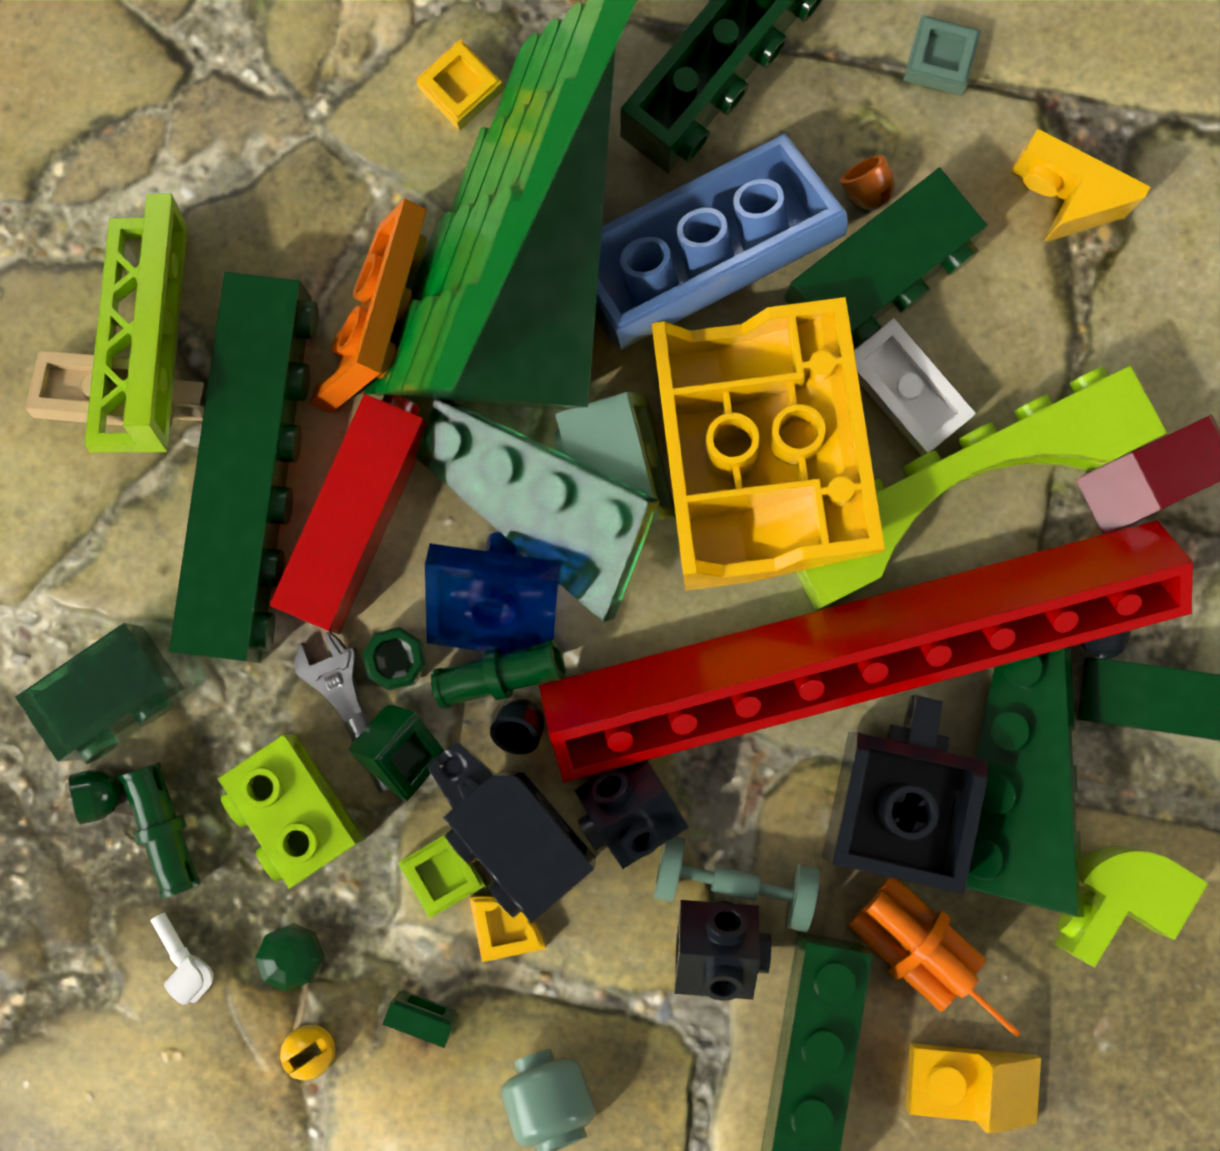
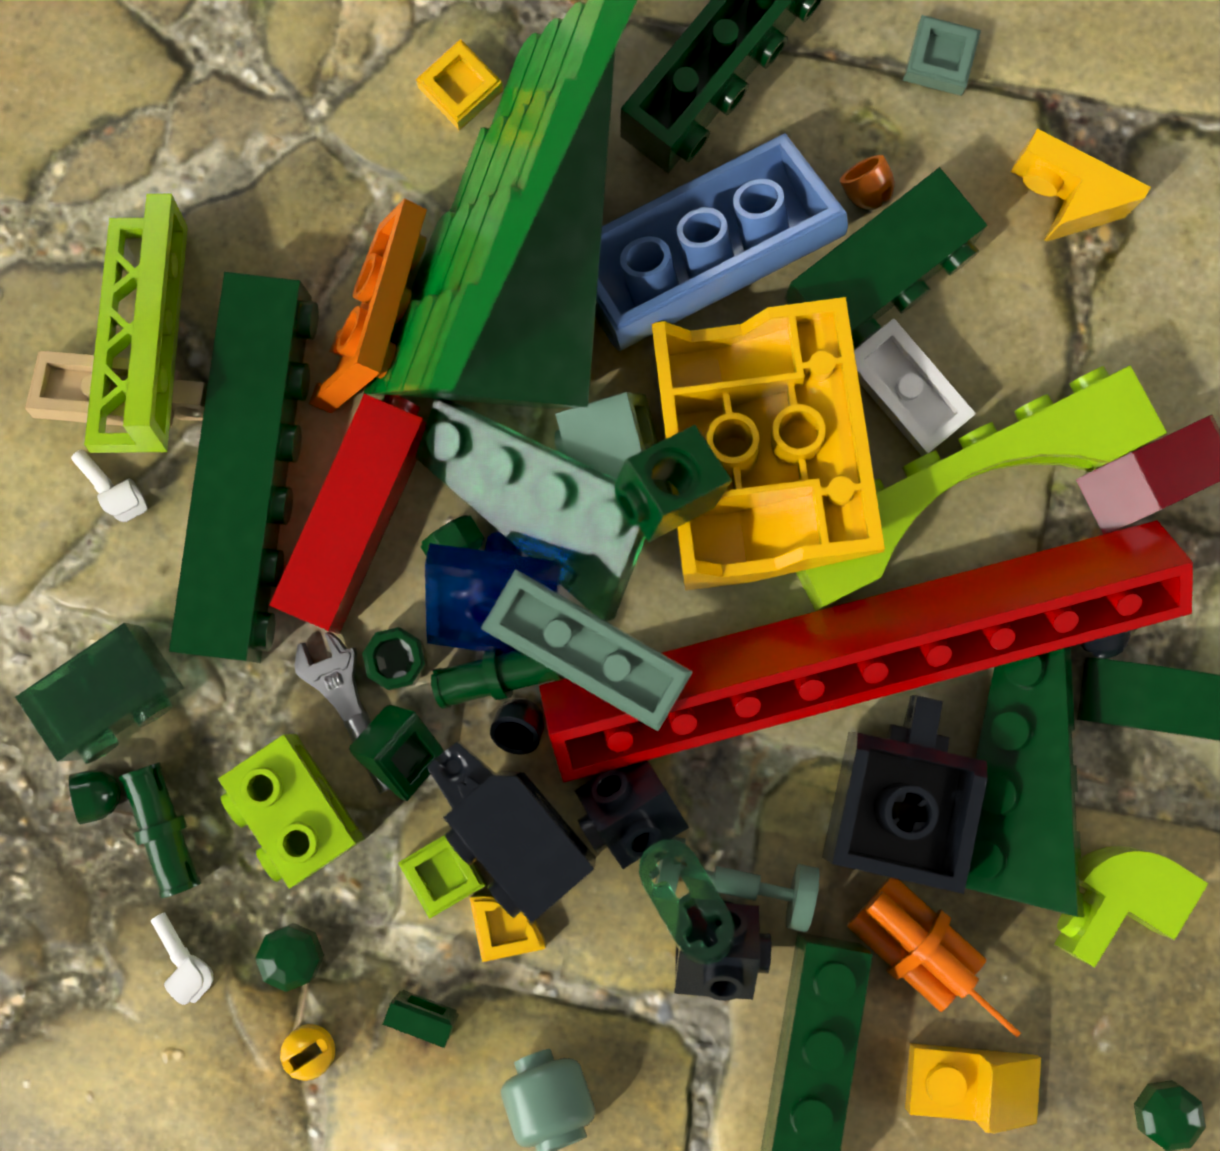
(122, 500): none -> white hand
(458, 533): none -> dark green tile
(586, 650): none -> sand green tile
(686, 464): none -> dark green brick
(700, 893): none -> clear green beam
(1169, 1115): none -> dark green tile

